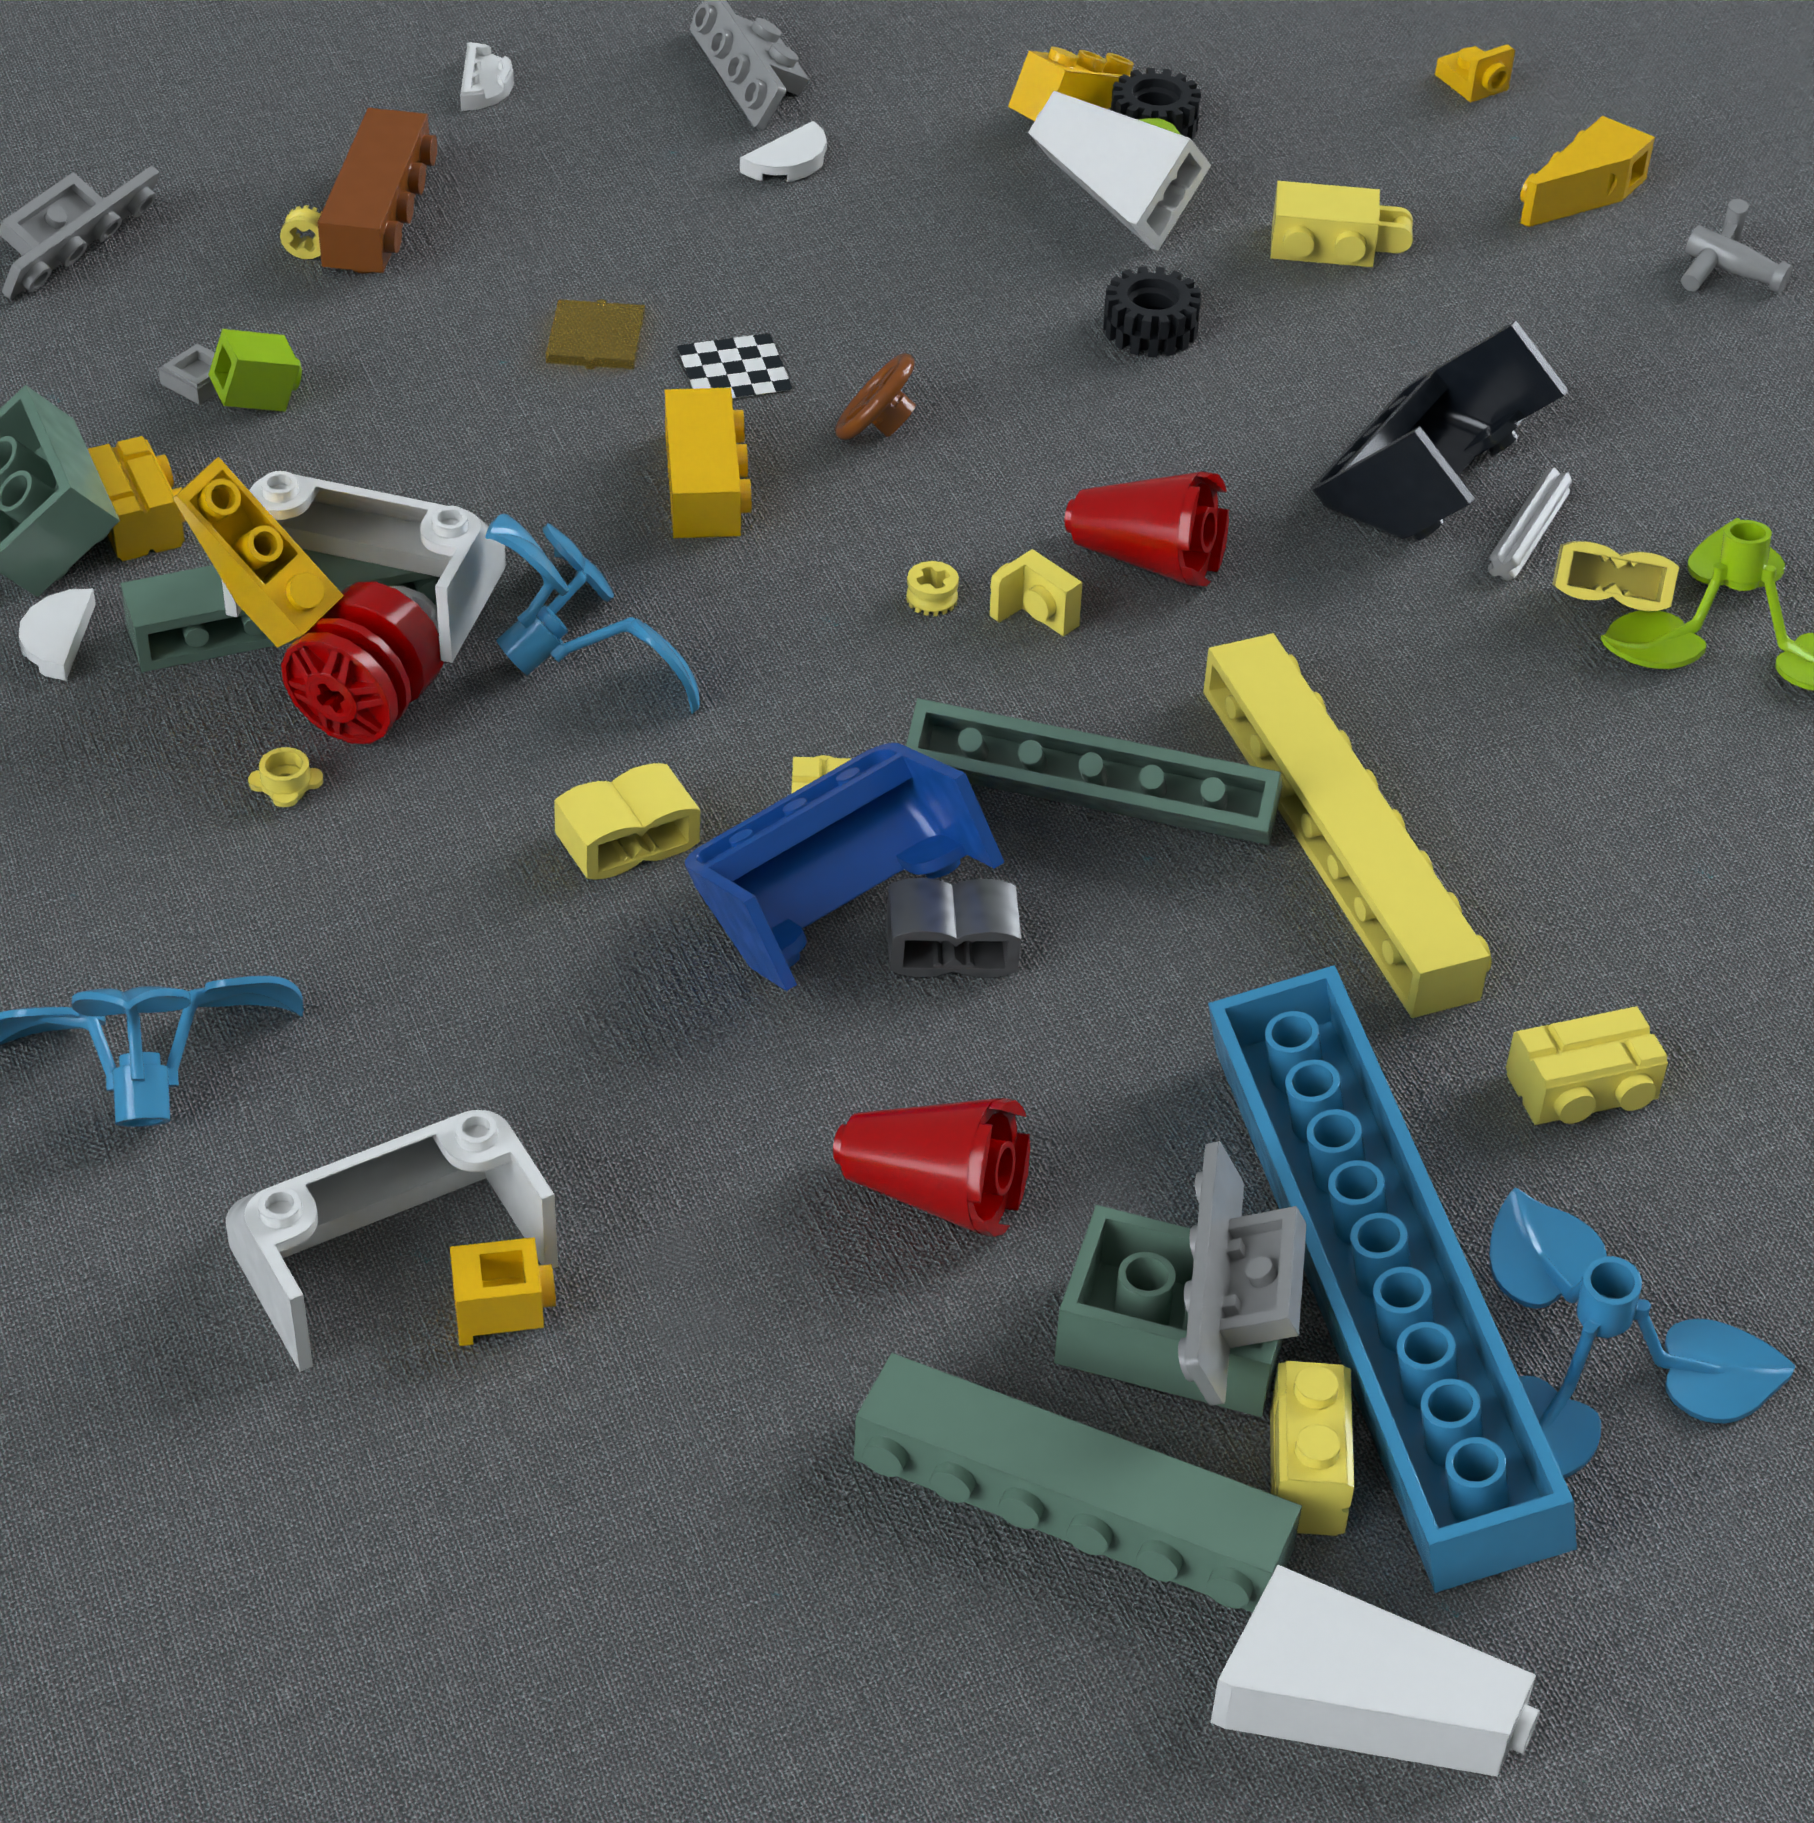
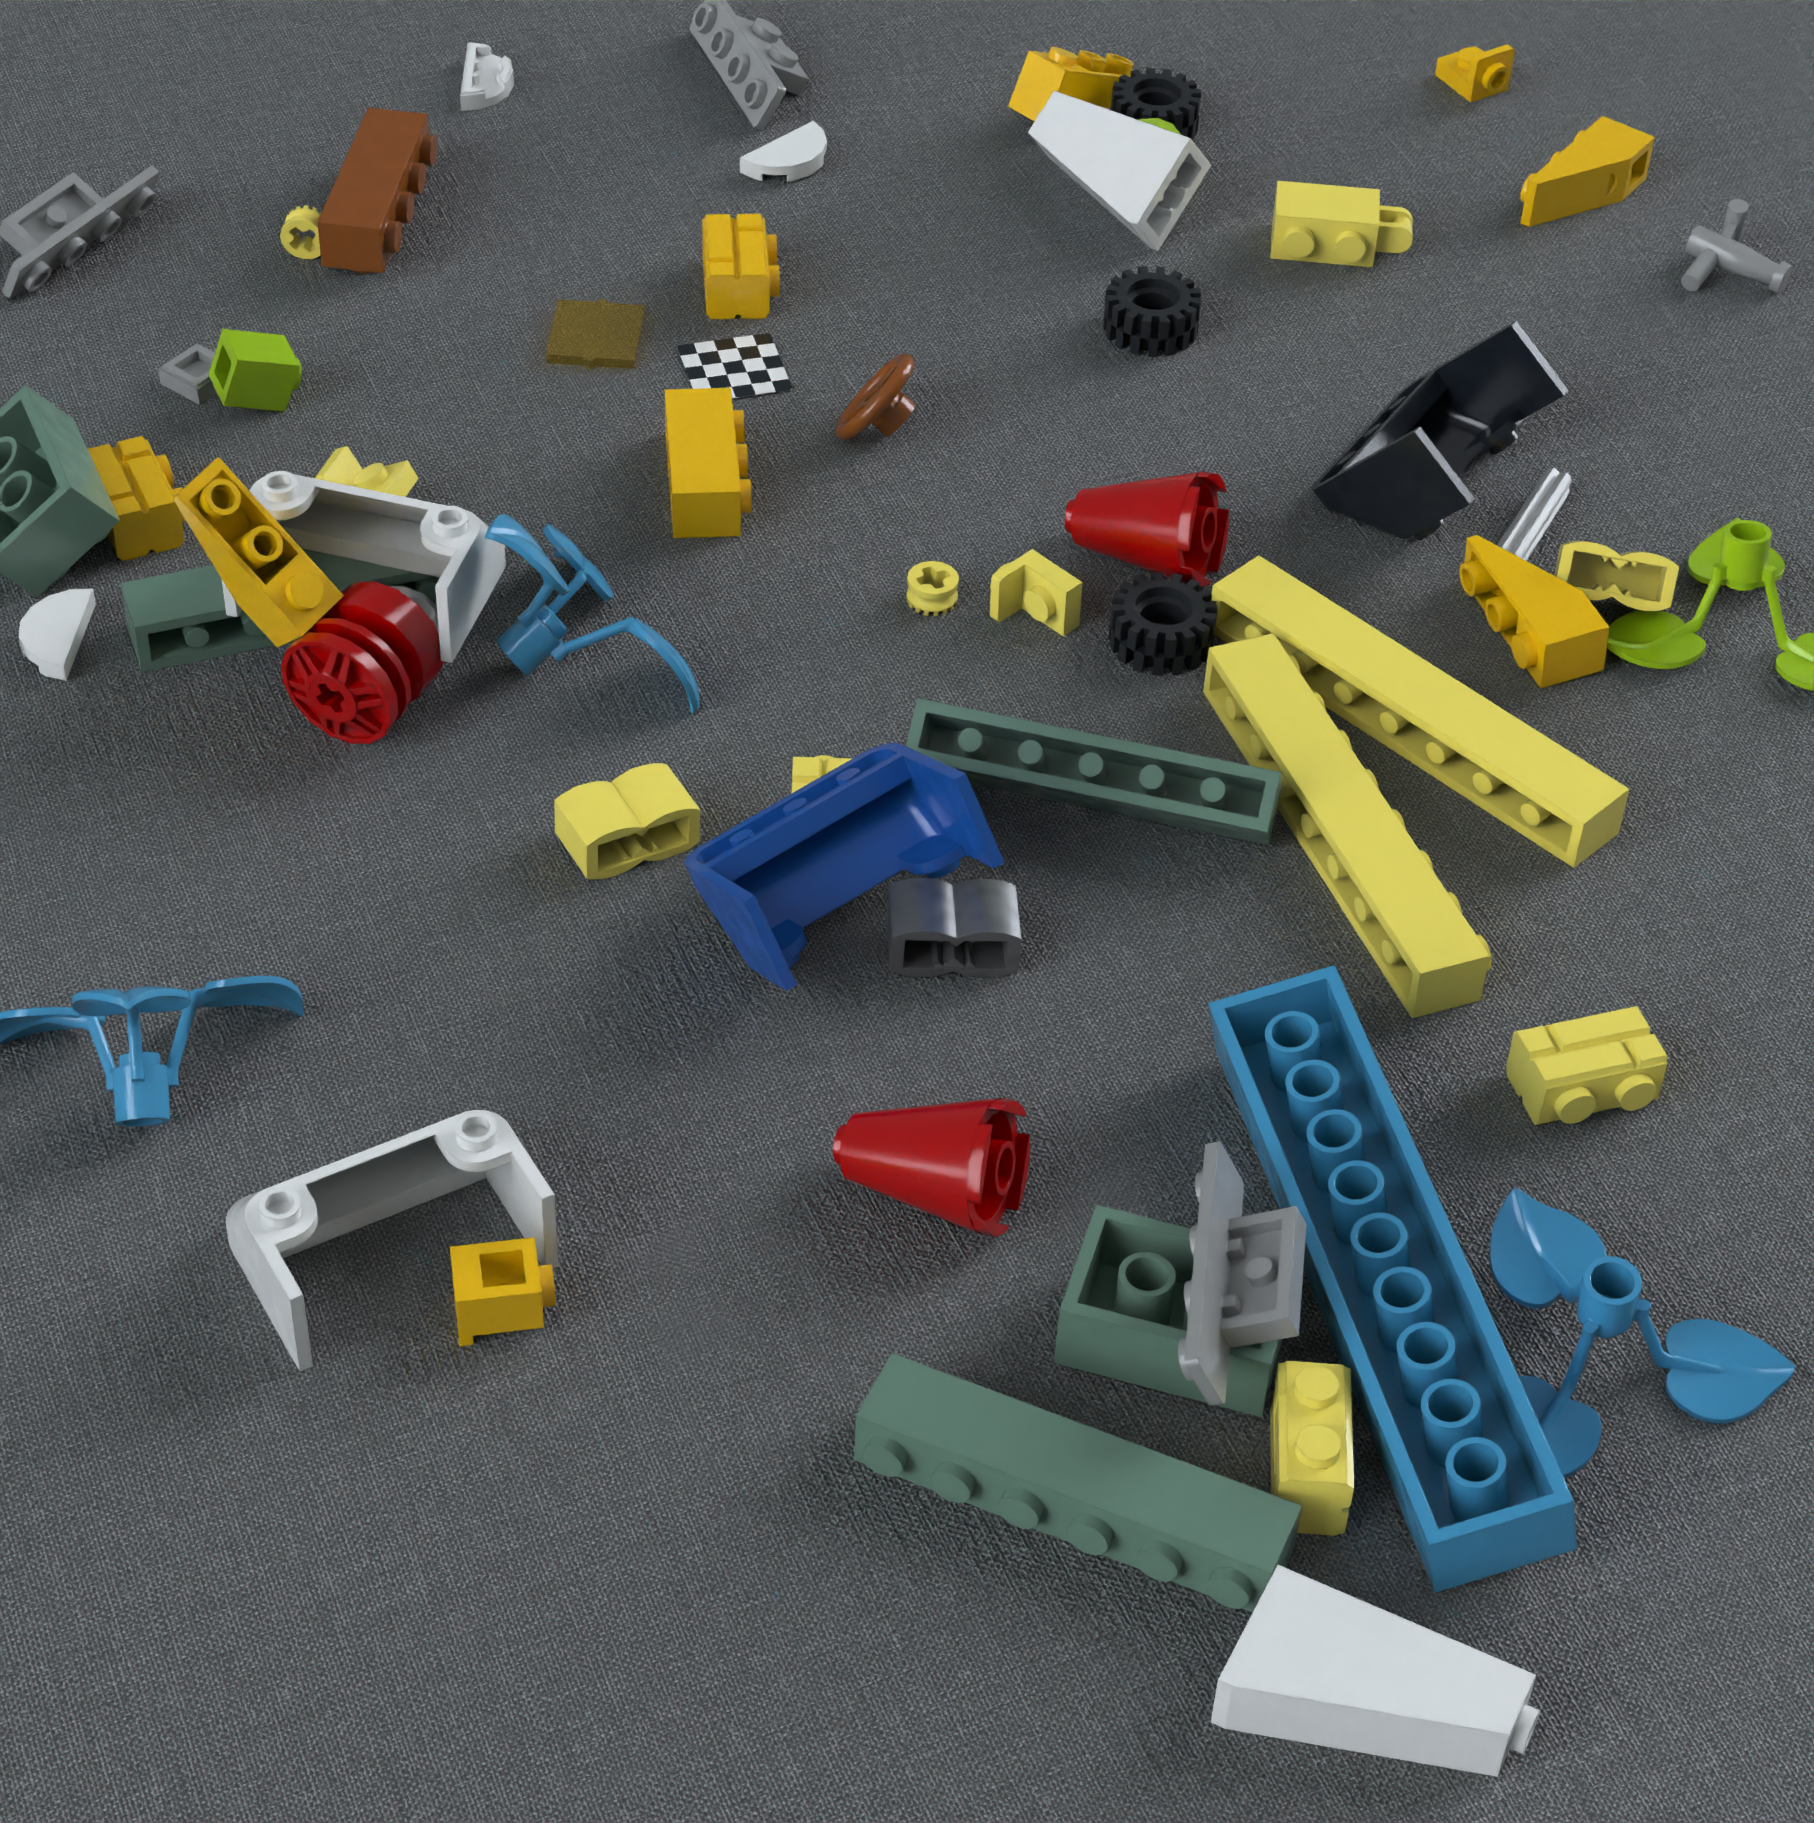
(285, 776): light yellow plate -> none
(389, 479): none -> light yellow bracket
(739, 266): none -> yellow brick
(1172, 646): none -> black tyre
(1426, 714): none -> light yellow brick
(1541, 617): none -> yellow slope

